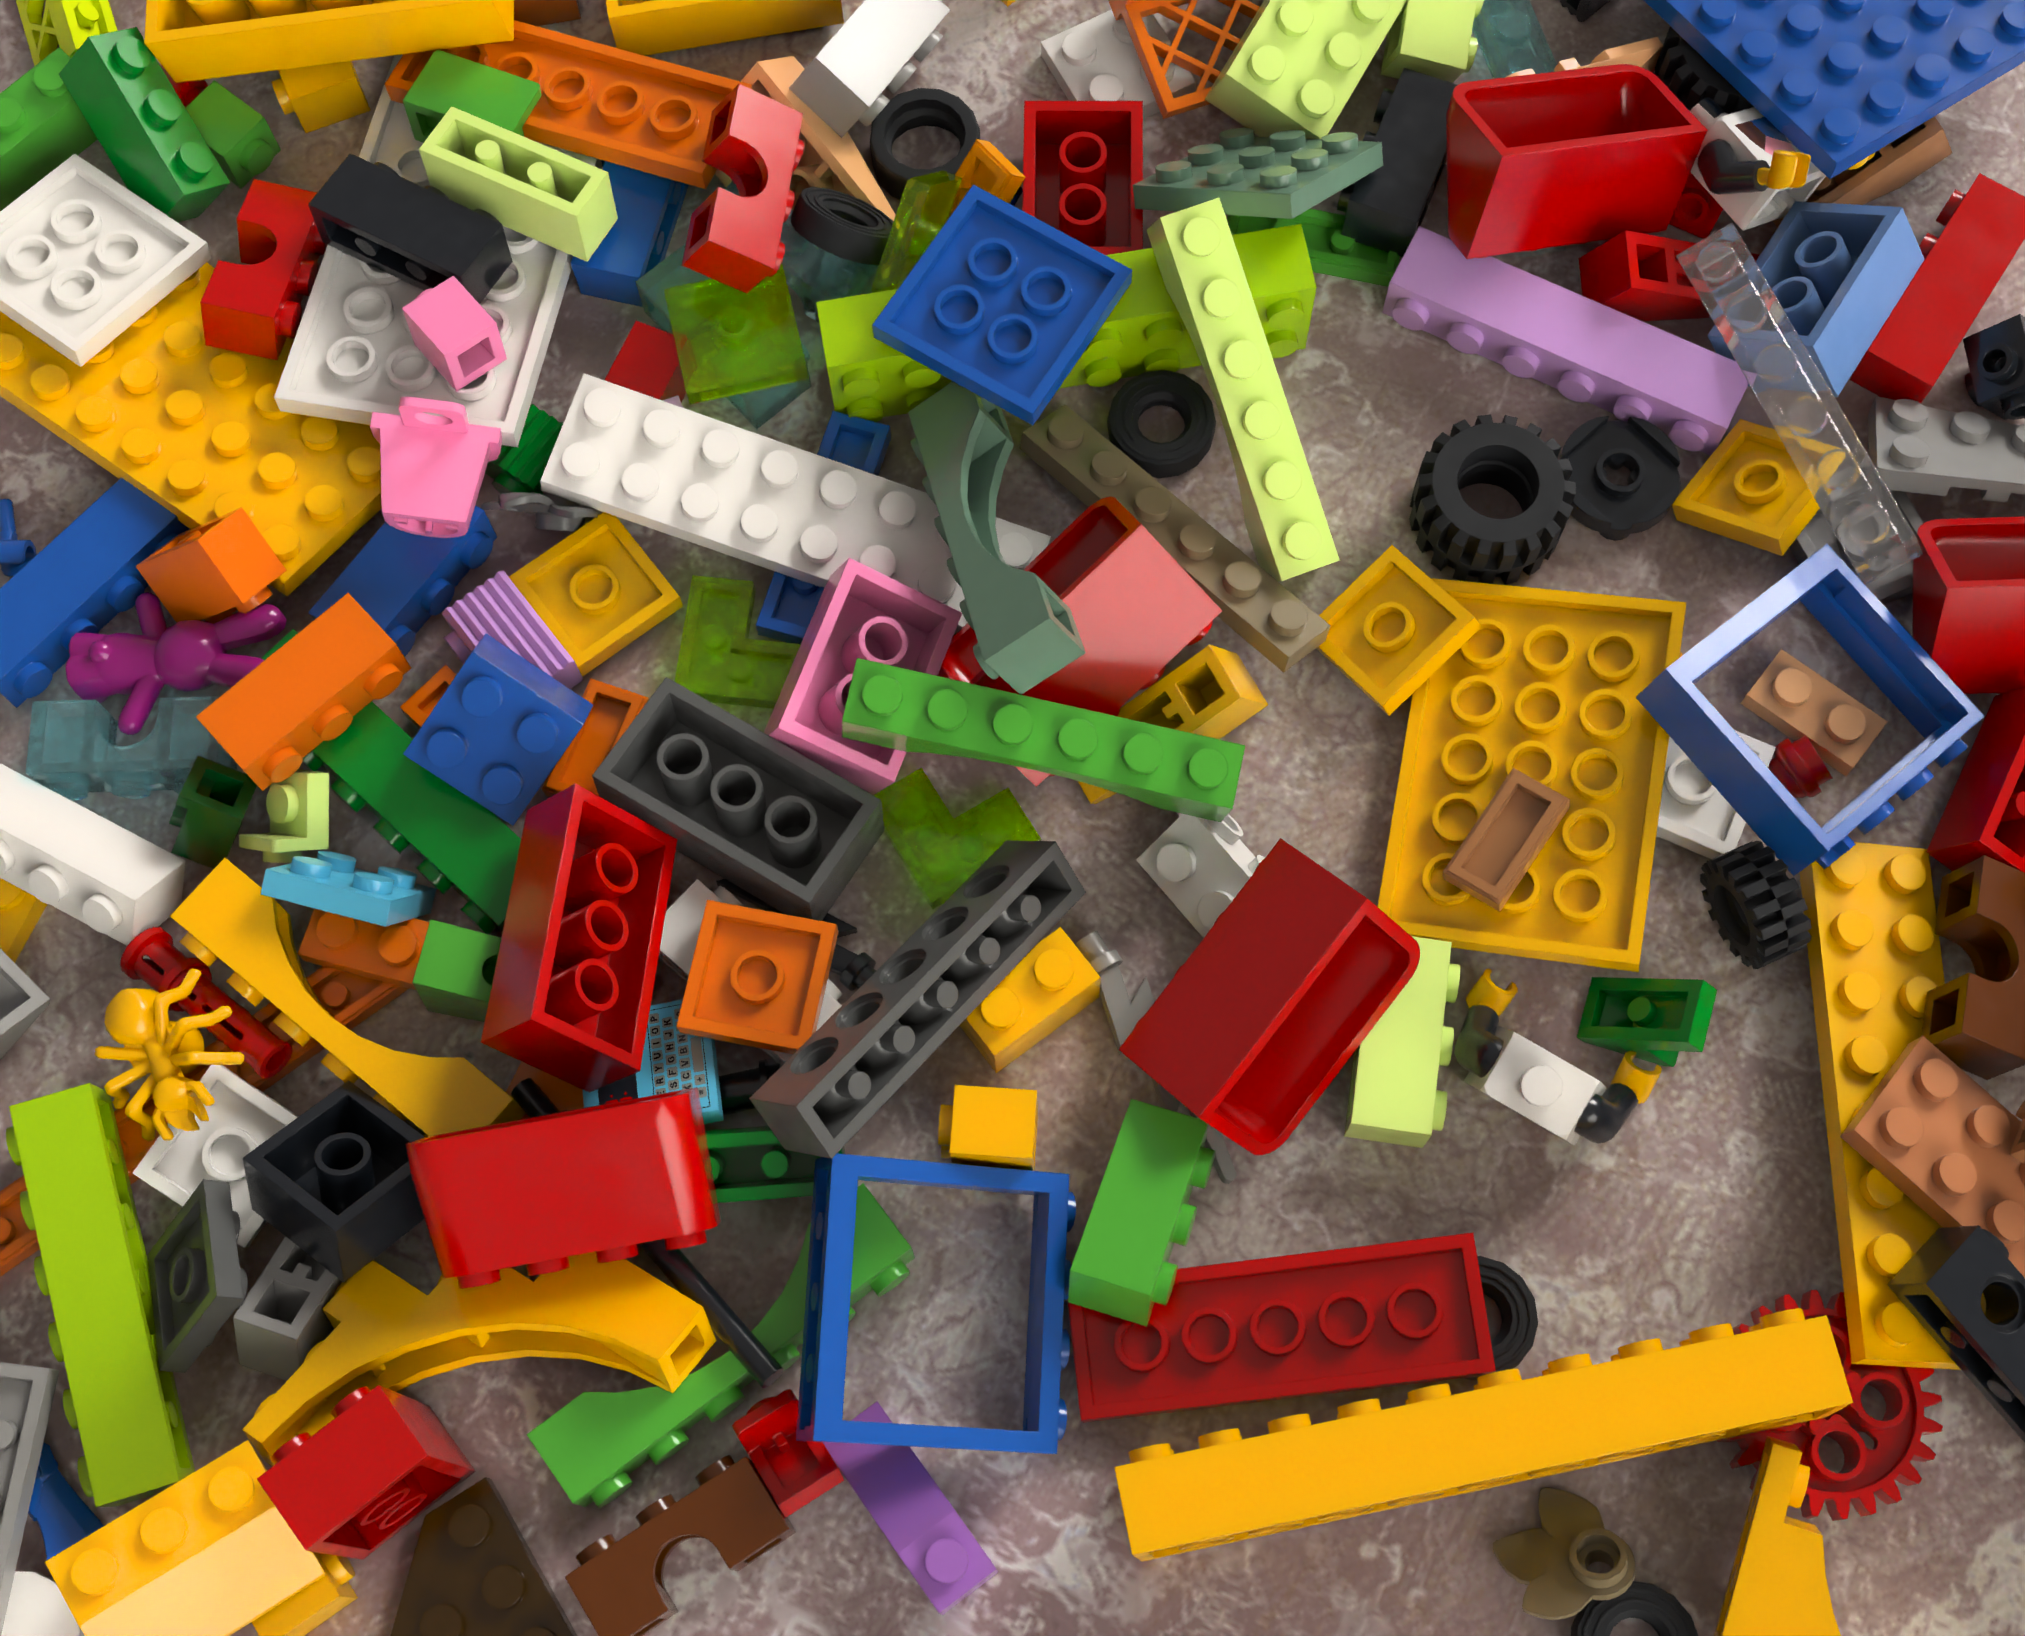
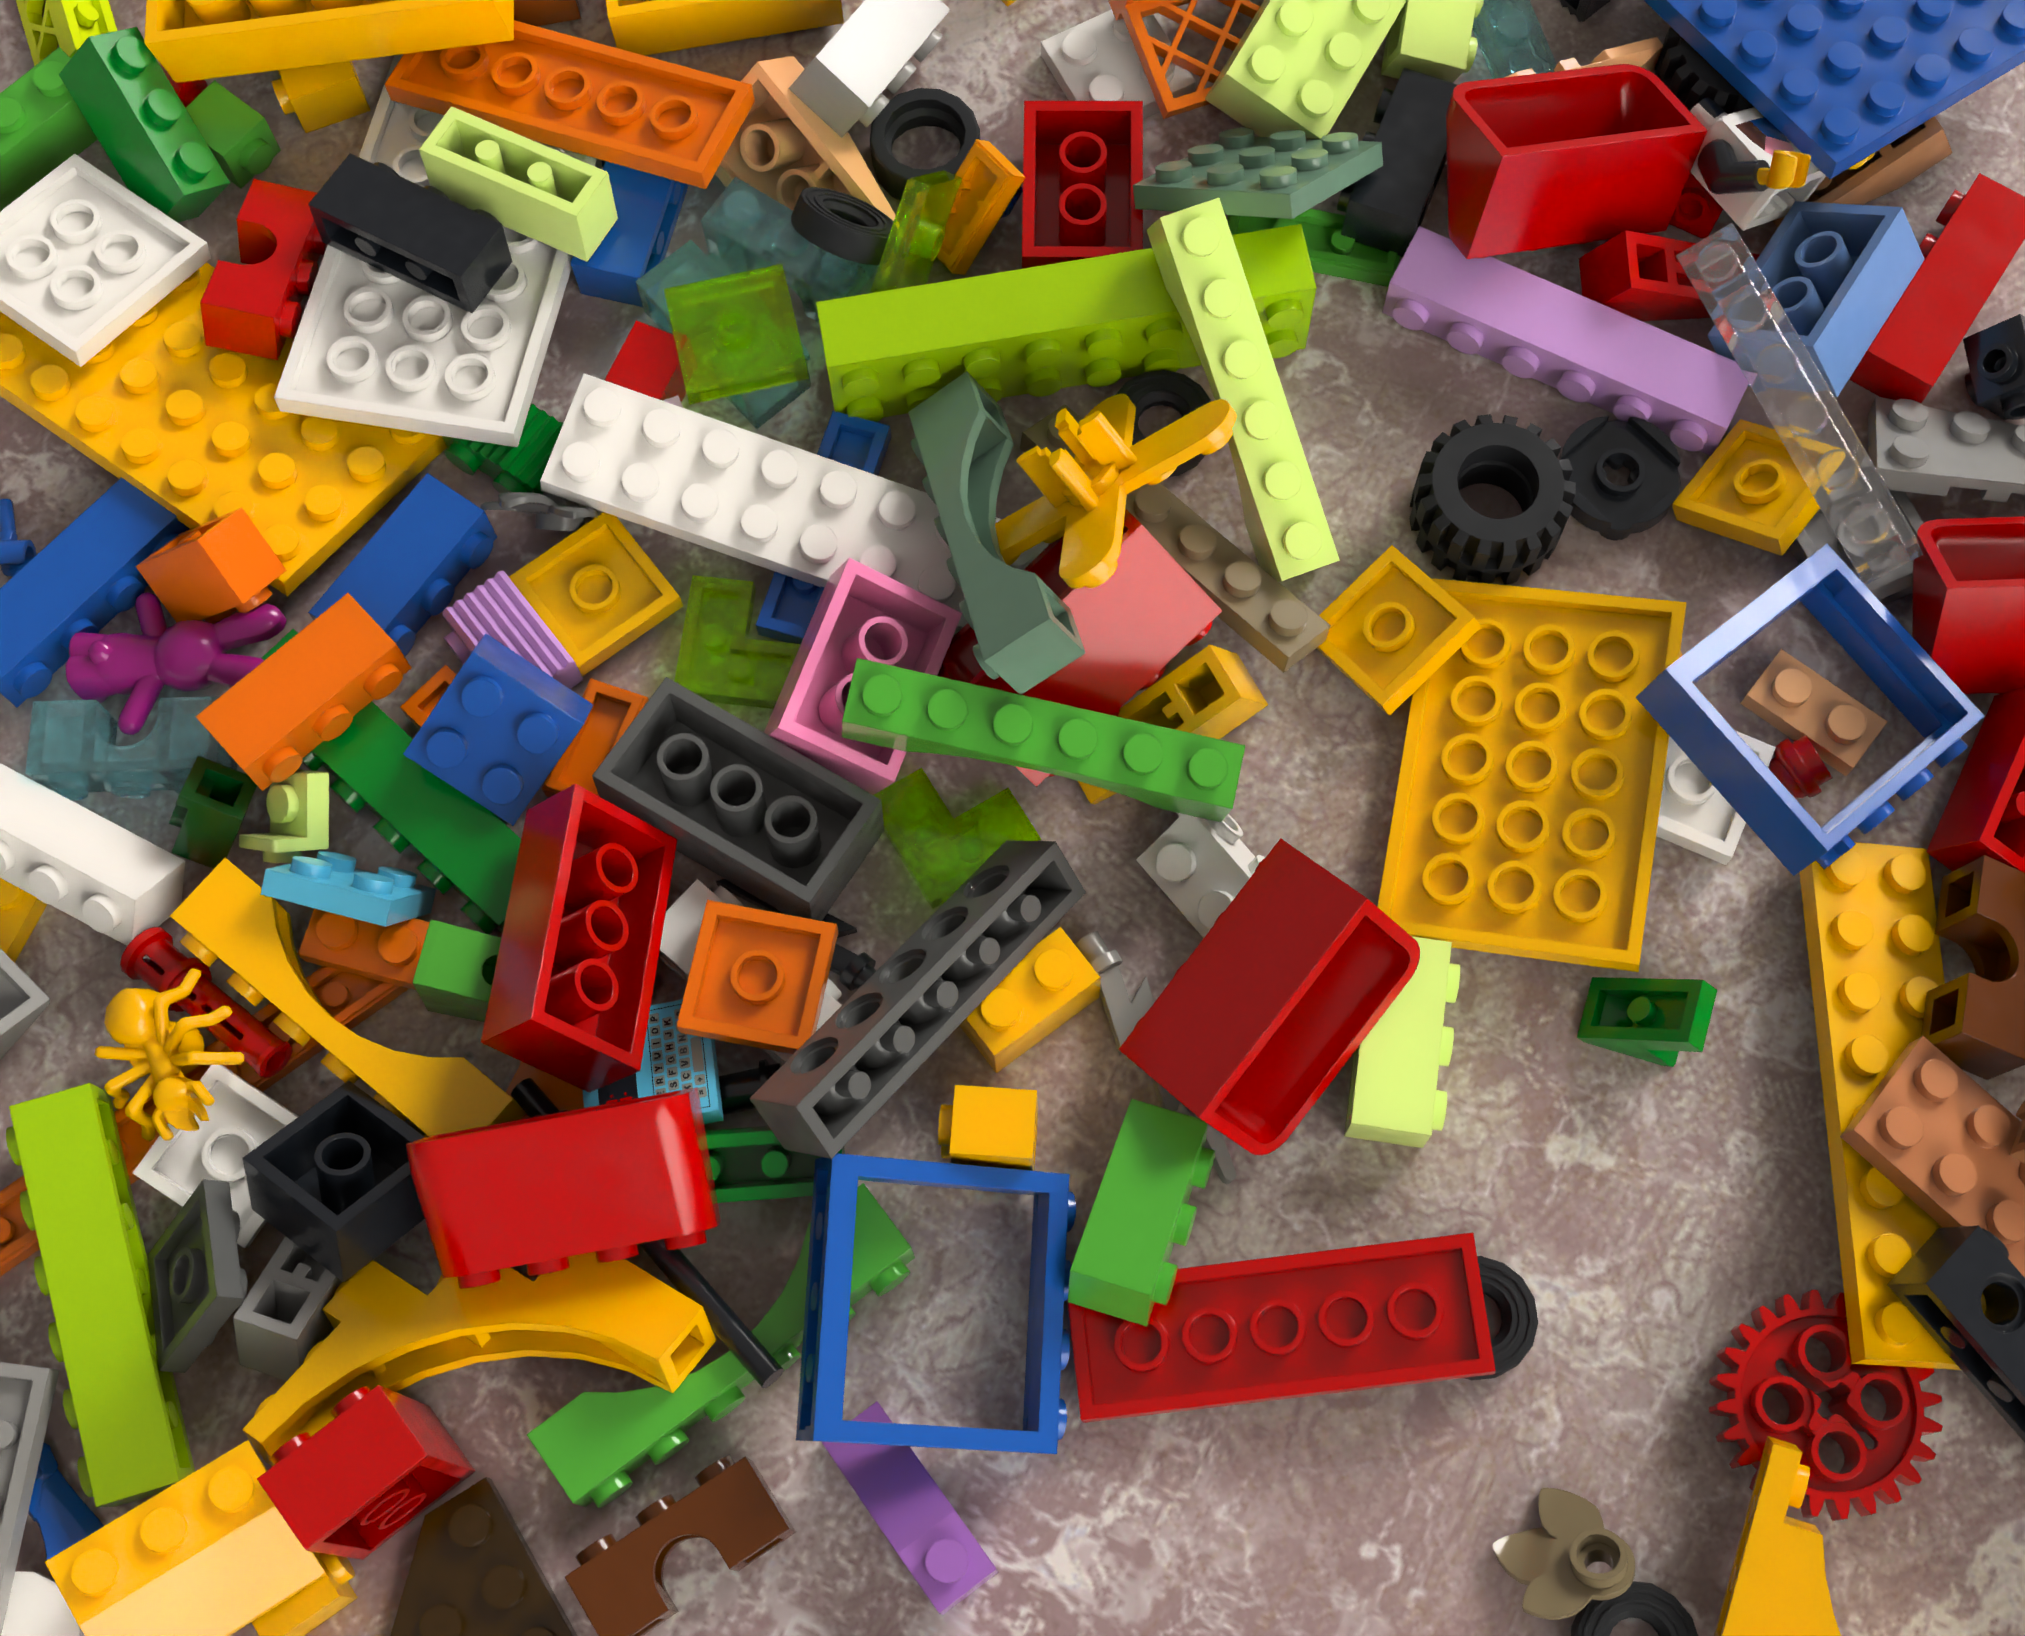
(432, 466): bright pink container -> none
(454, 333): bright pink brick -> none
(470, 88): bright green panel -> none
(759, 149): arch -> none
(790, 1468): red bracket -> none
(1002, 304): blue plate -> none
(1089, 493): none -> yellow piece
(1483, 1437): yellow brick -> none
(1506, 839): medium nougat tile -> none
(1539, 1082): torso -> none
(1755, 904): black tyre -> none

